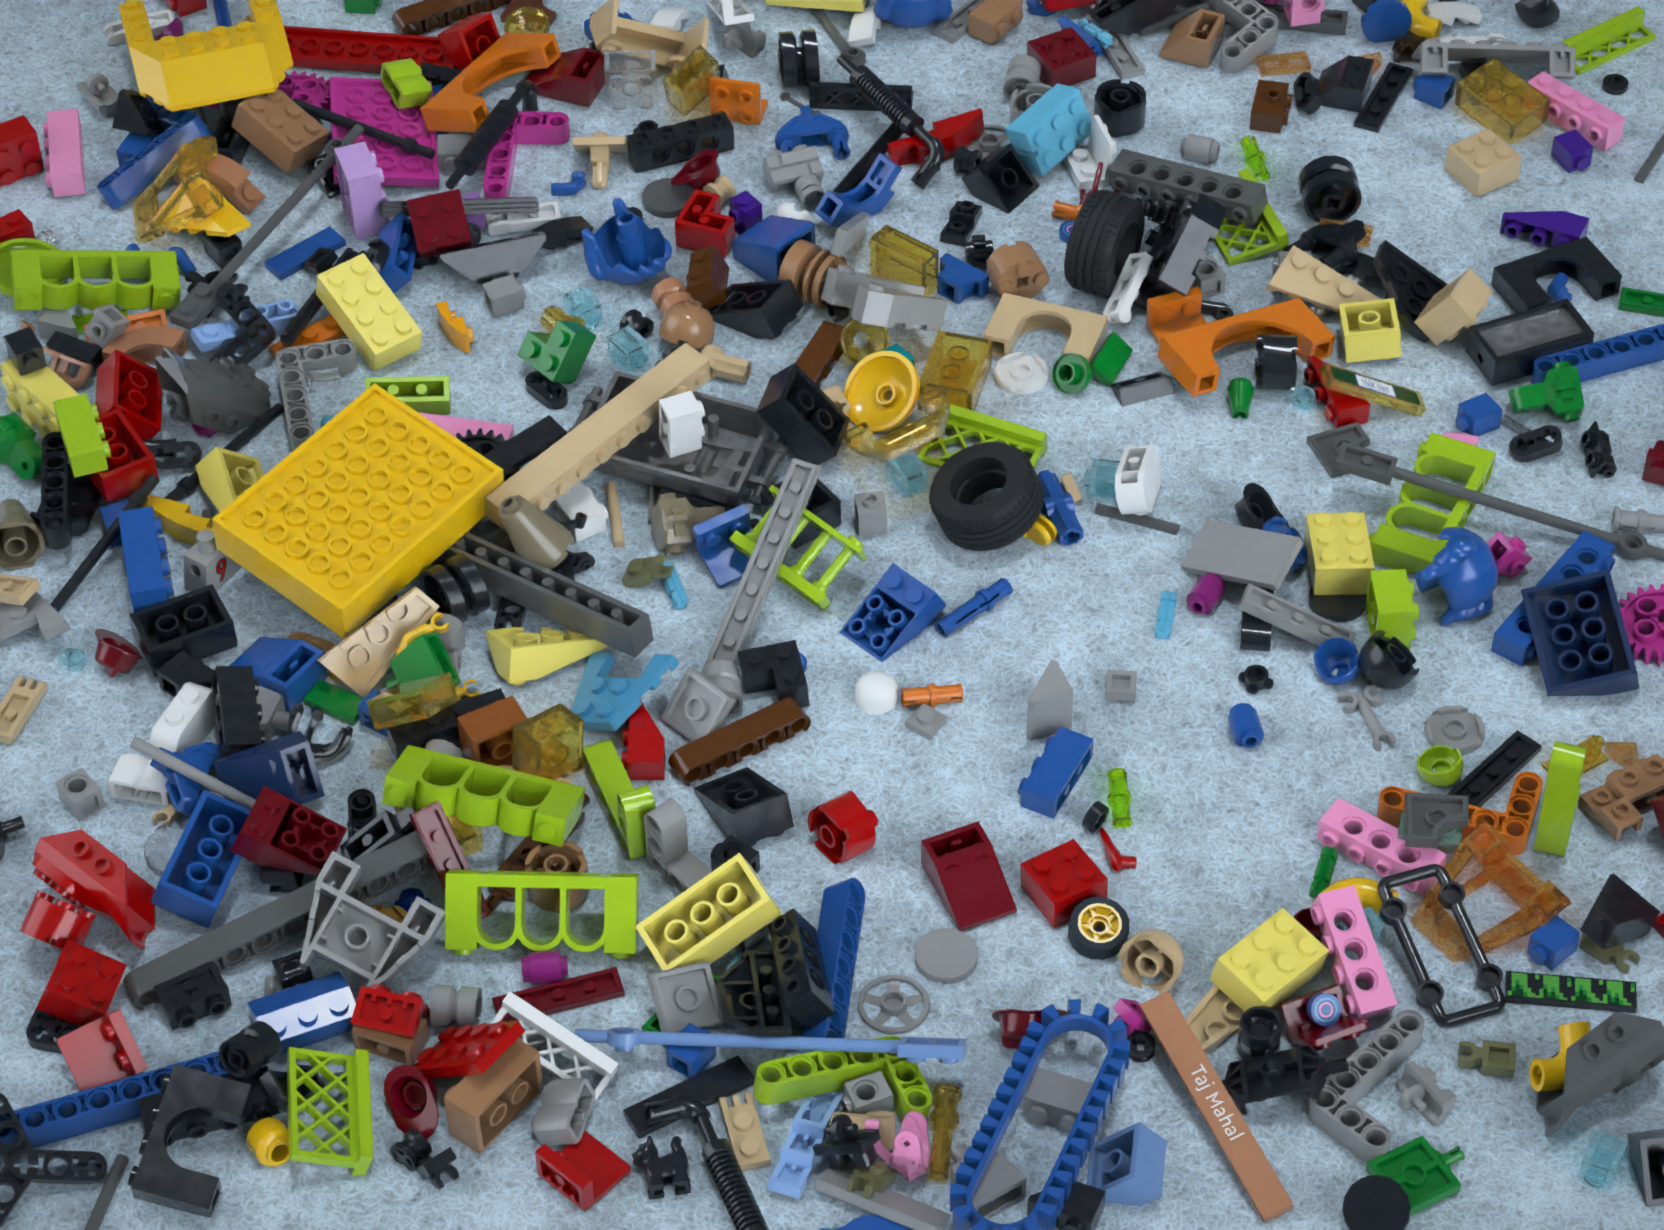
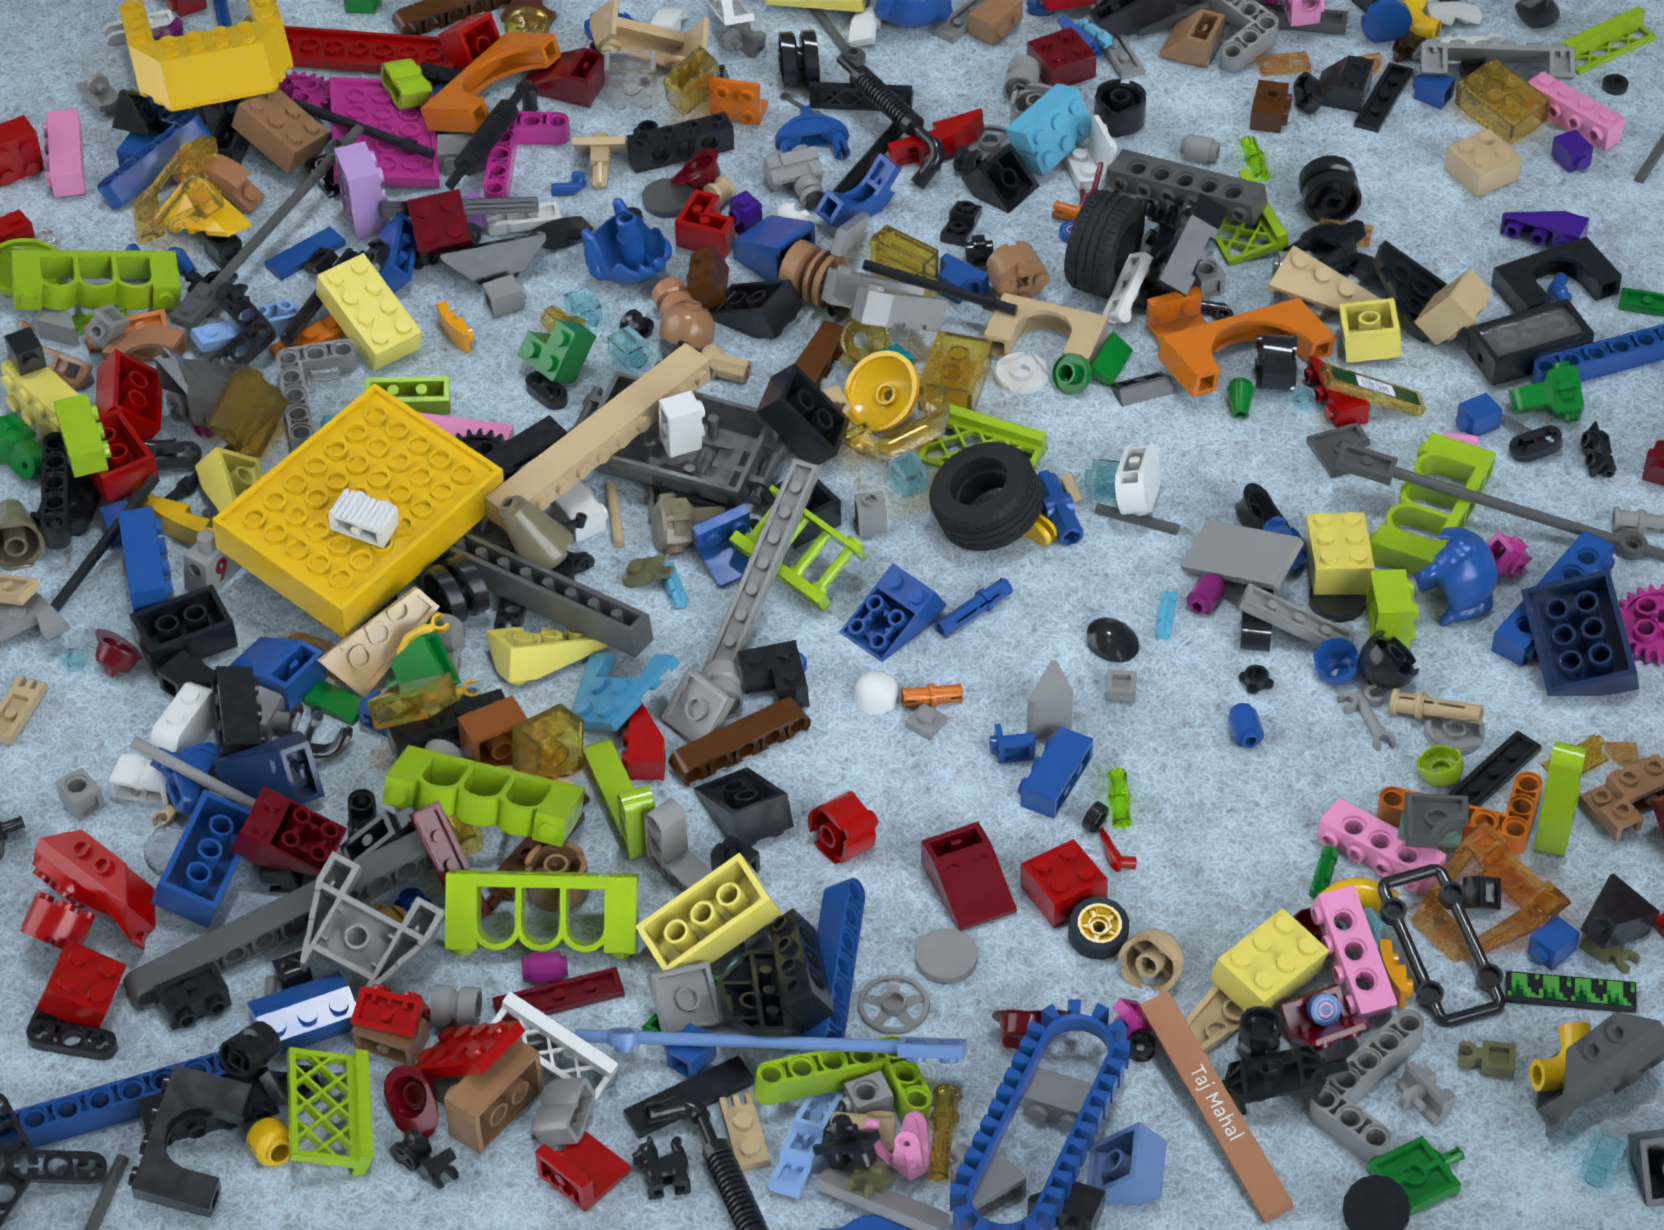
(75, 348): black slope -> none
(101, 1052): bracket -> none
(248, 412): none -> clear yellow brick
(364, 517): none -> white brick
(988, 302): none -> black bar
(1012, 747): none -> blue bracket
(1112, 640): none -> black hat
(1397, 974): none -> light orange slope
(1422, 705): none -> tan pin
(1482, 892): none -> black slope

